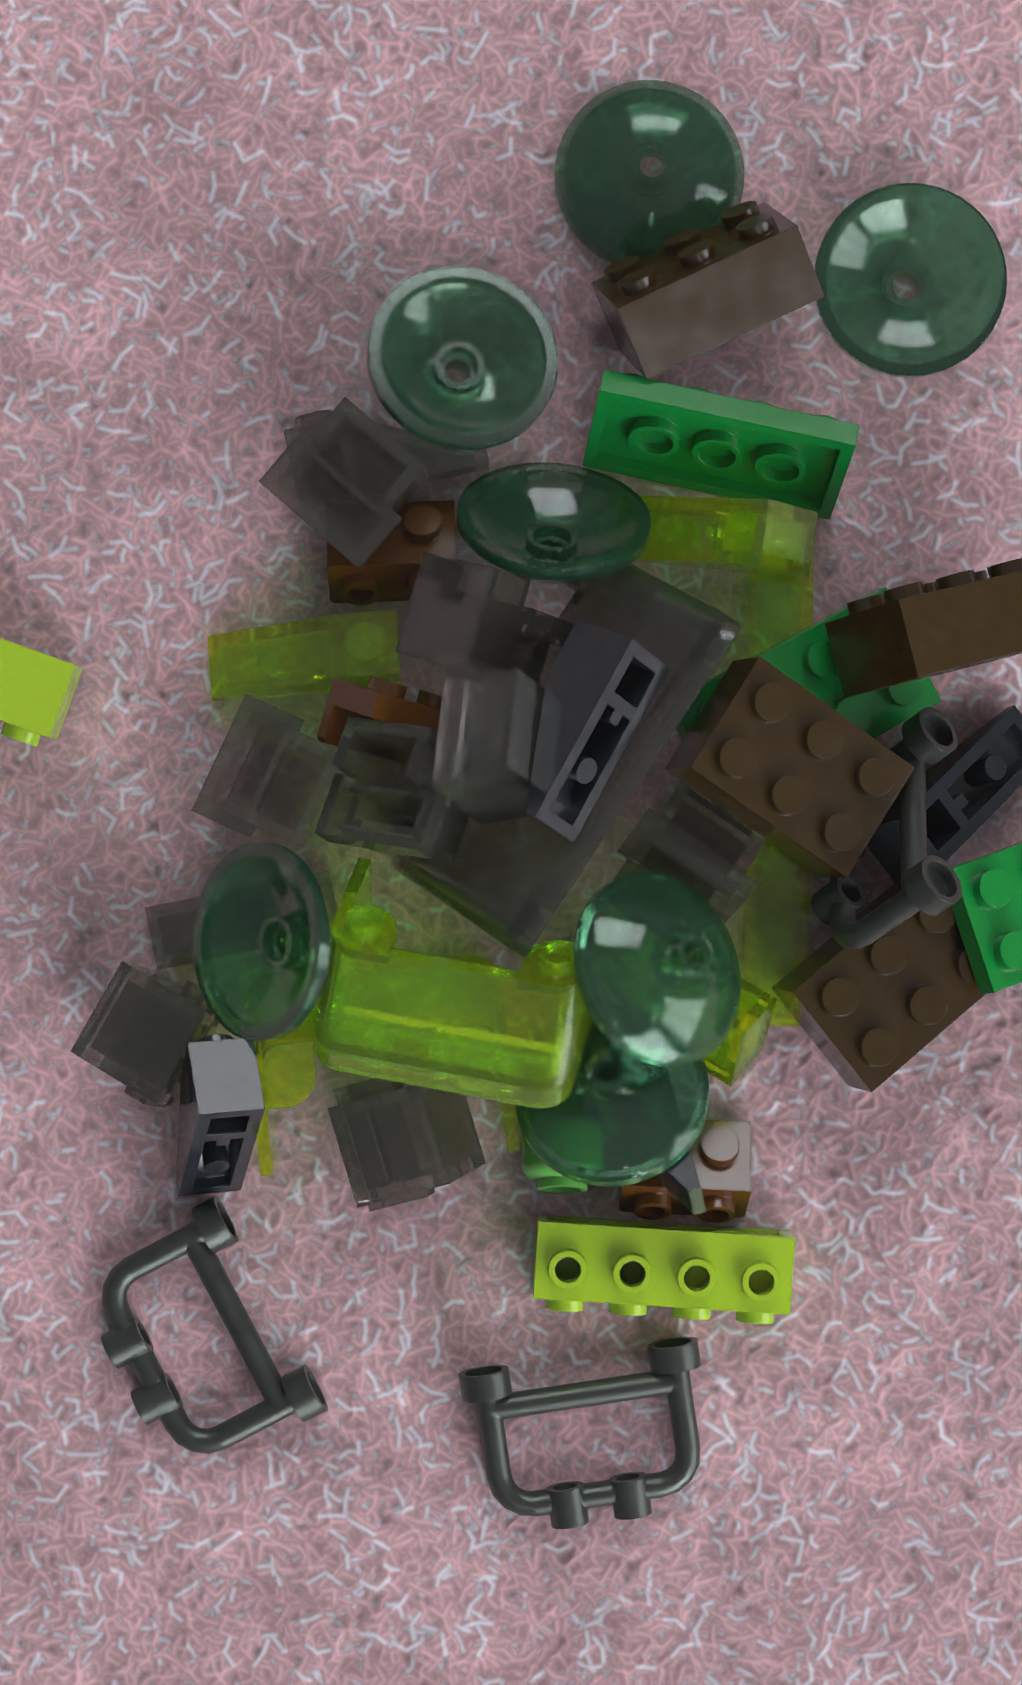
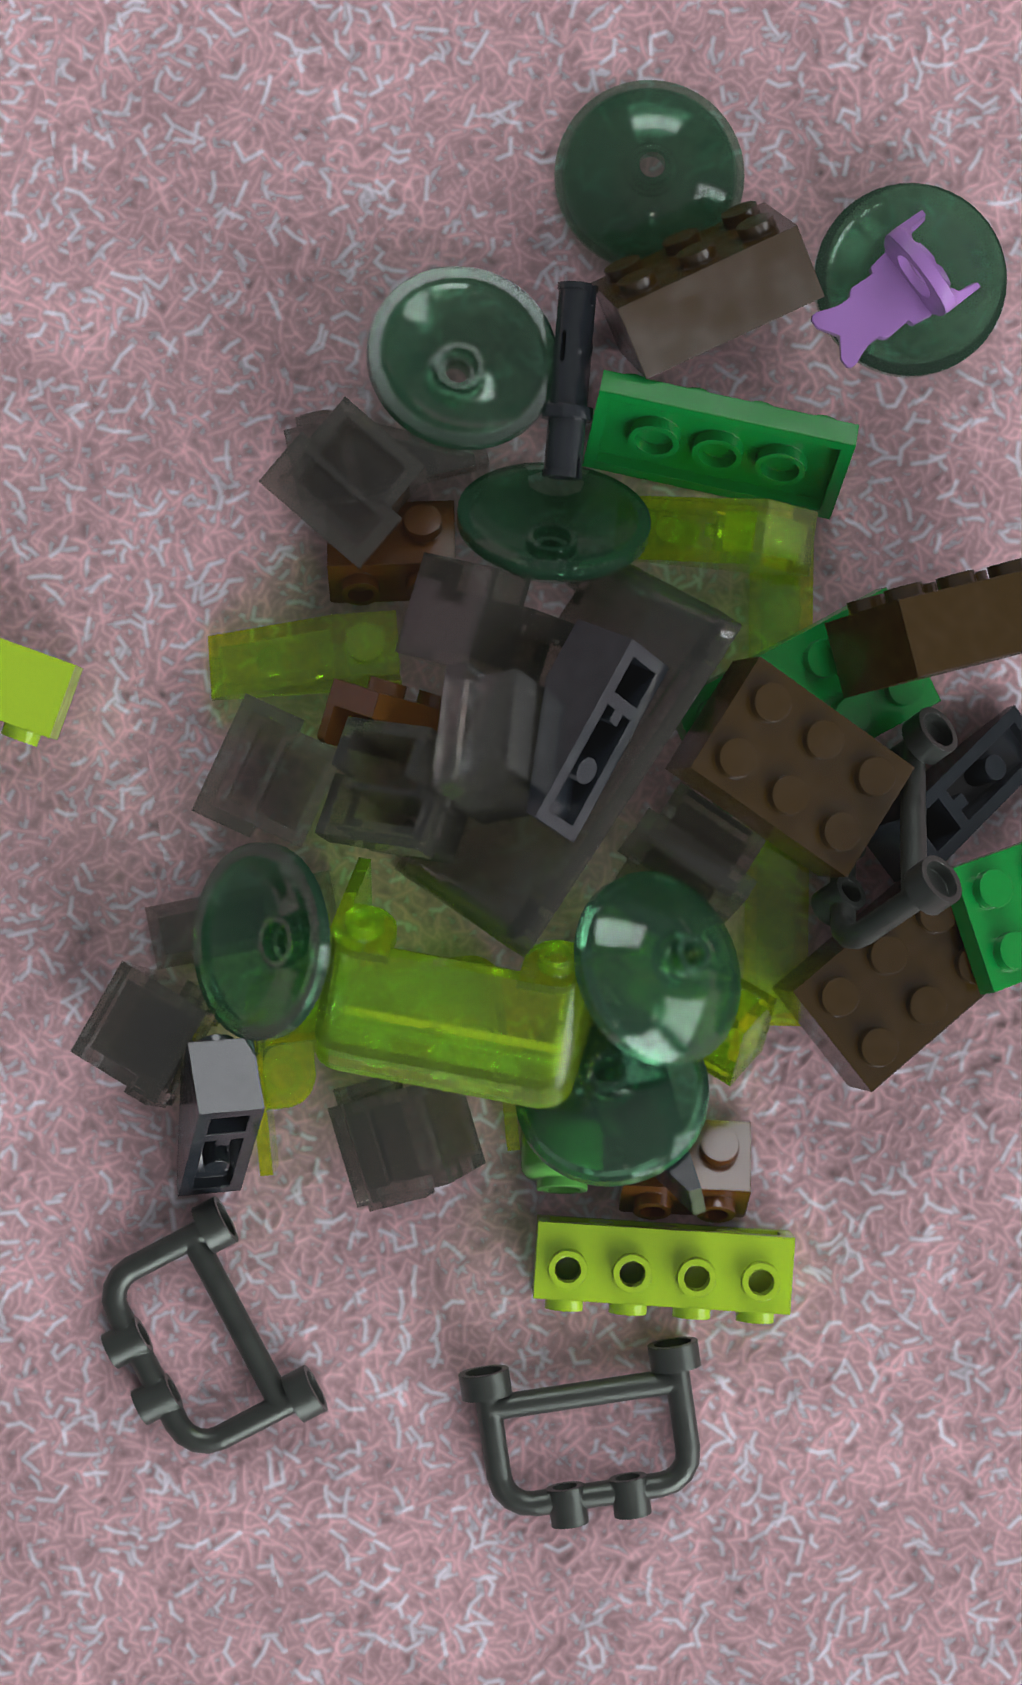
(571, 366): none -> black pin
(901, 289): none -> medium lavender hair

